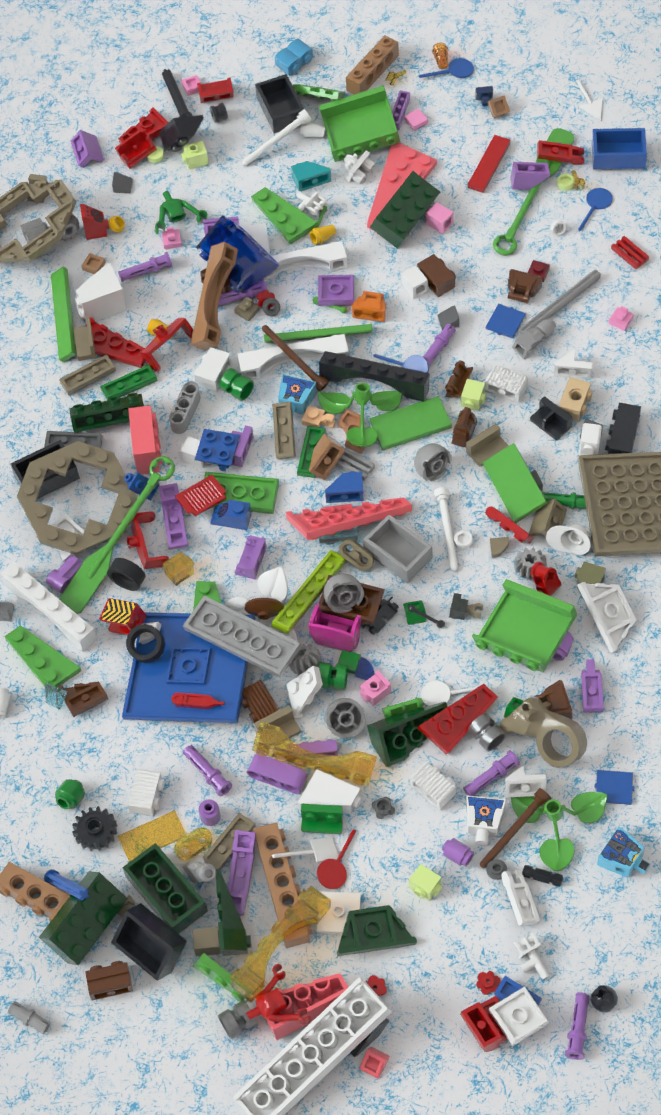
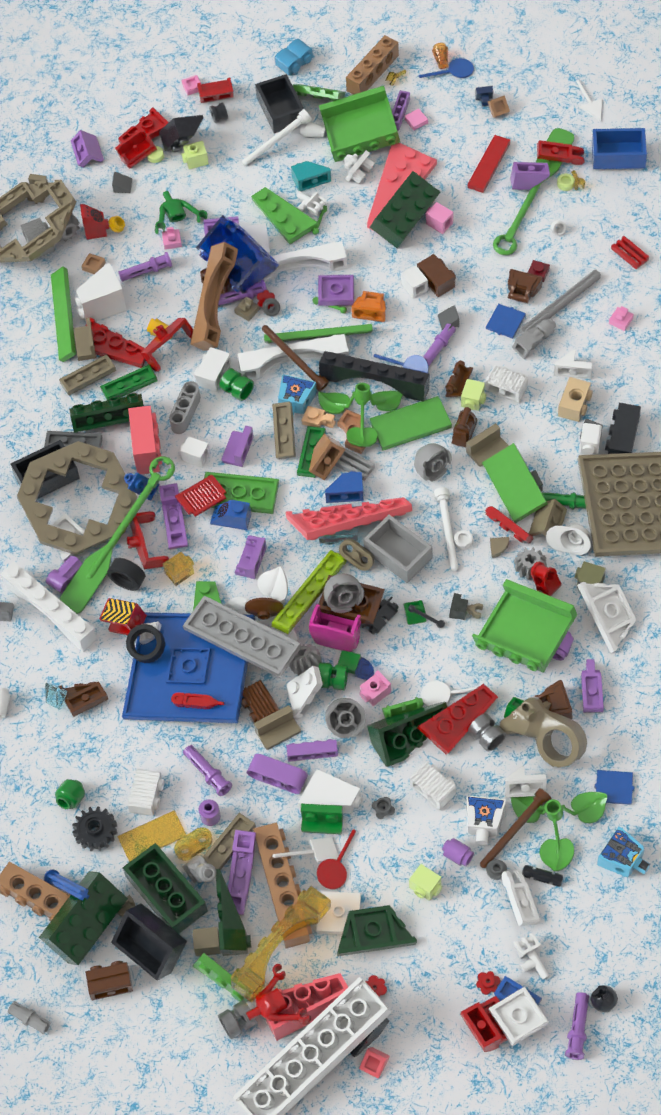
(41, 659): bright green wing -> none
(175, 93): black axle -> none
(217, 448): blue hinge -> none
(321, 234): yellow cone -> none
(353, 766): clear yellow arch -> none
(498, 769): medium lavender pin -> none
(551, 419): black panel -> none
(597, 199): blue piece -> none

